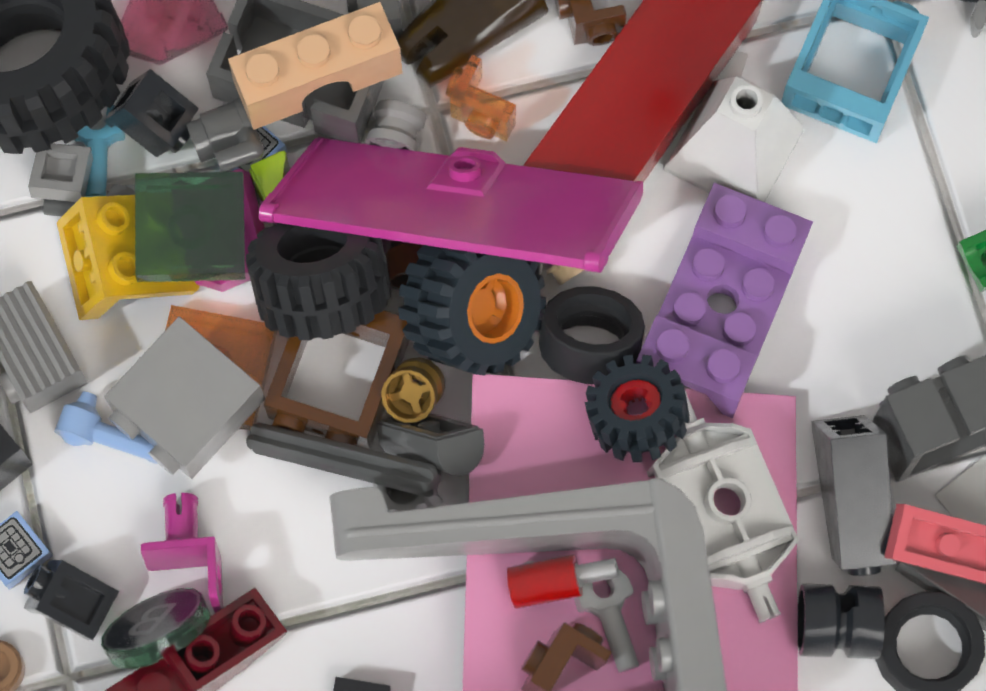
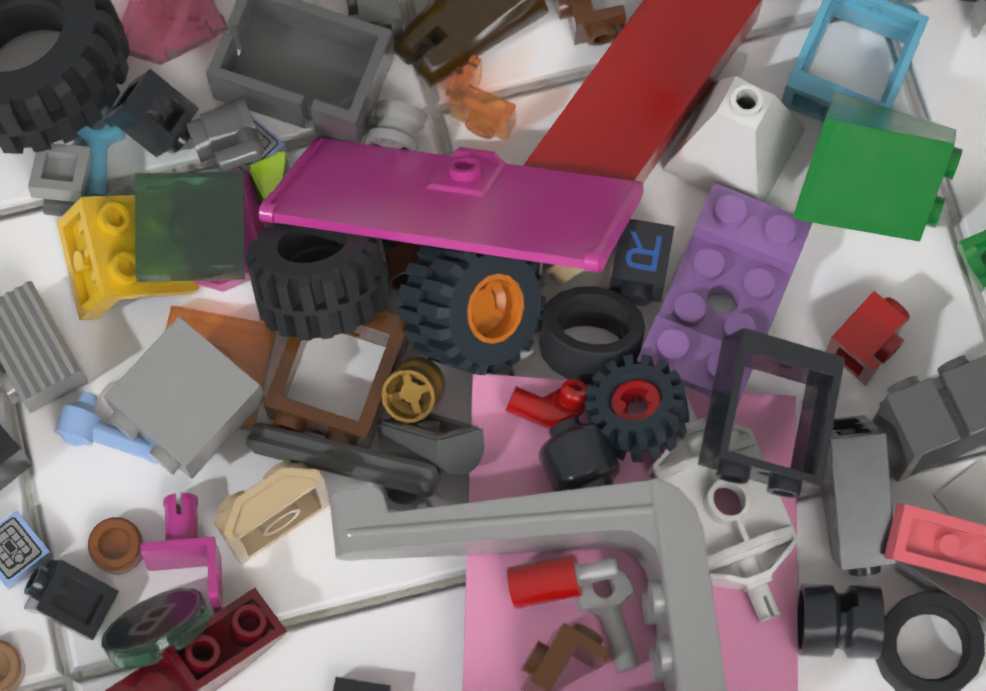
(115, 545): none -> dark orange tile
(271, 508): none -> tan slope
(347, 49): light nougat arch -> none
(551, 409): none -> red arm
(578, 456): none -> black head
(642, 261): none -> black brick
(791, 361): none -> black window
(870, 335): none -> red brick
(877, 170): none -> green slope

